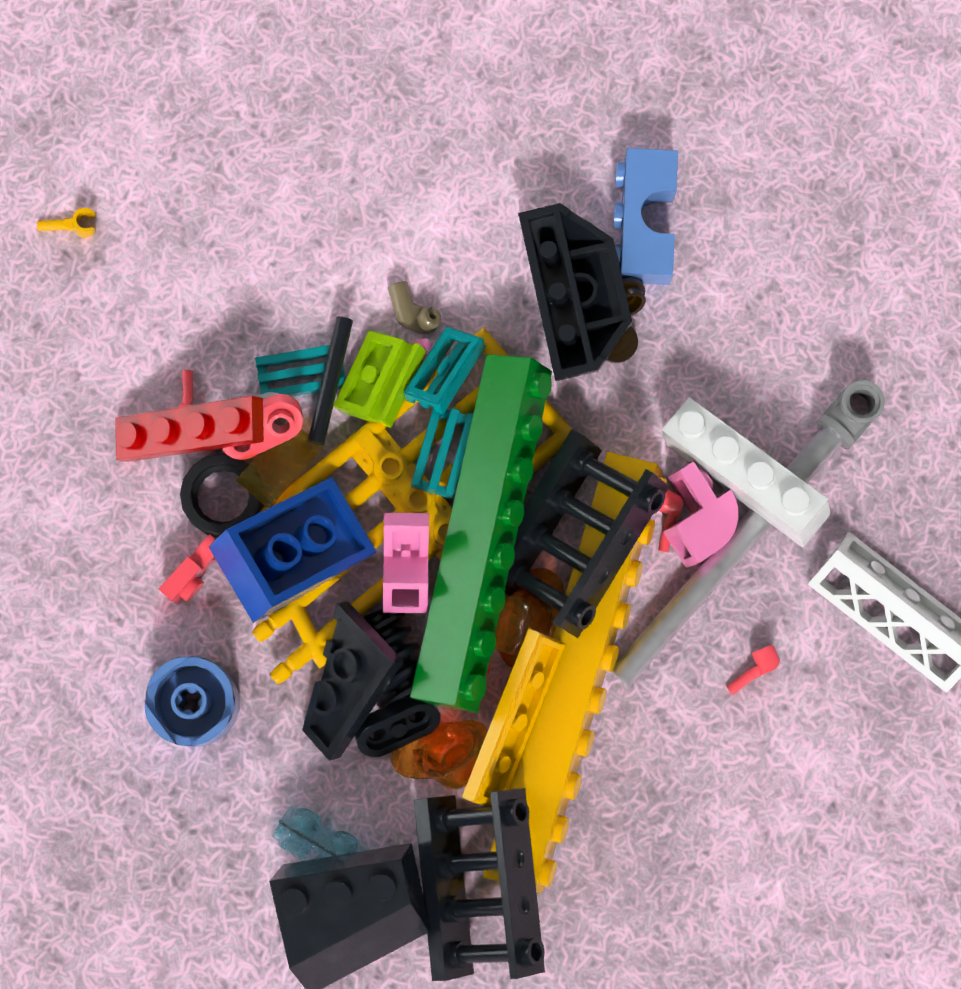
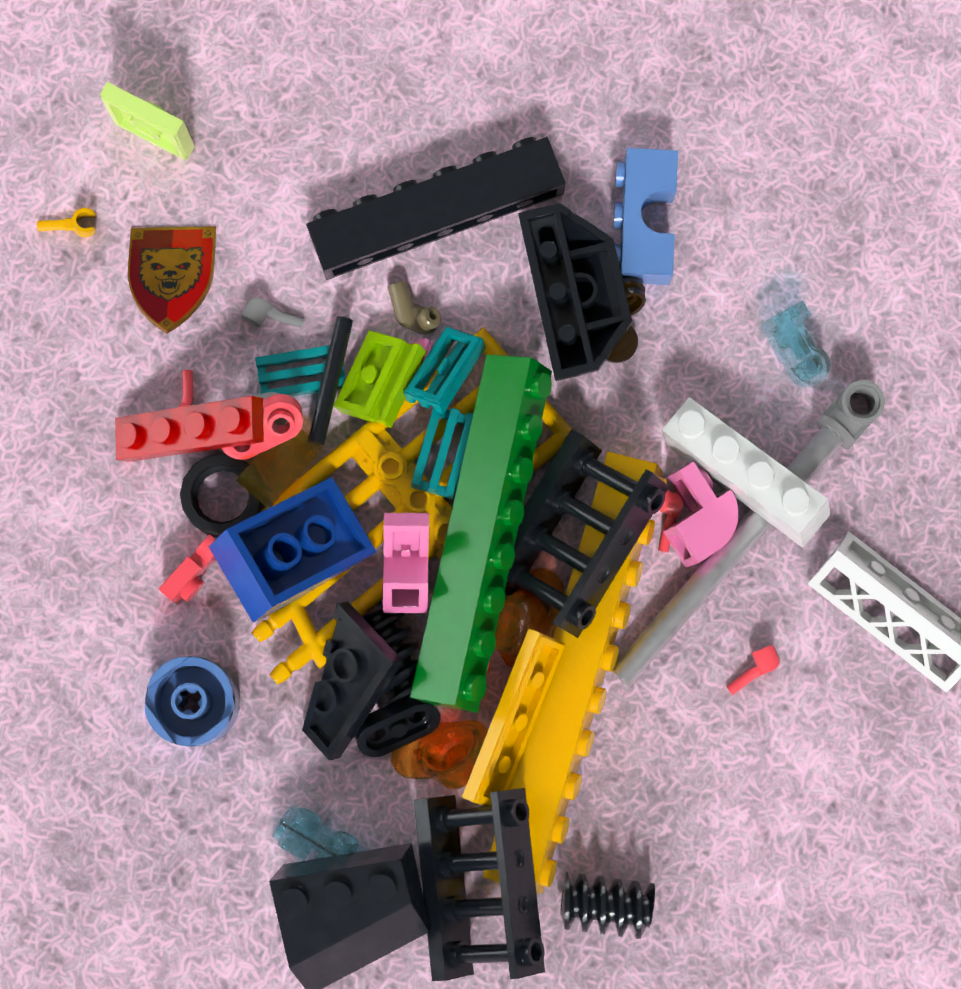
(147, 121): none -> yellowish green plate
(170, 272): none -> shield
(259, 309): none -> light grey hand
(436, 207): none -> black brick
(607, 905): none -> black piece
(795, 348): none -> clear light blue leg

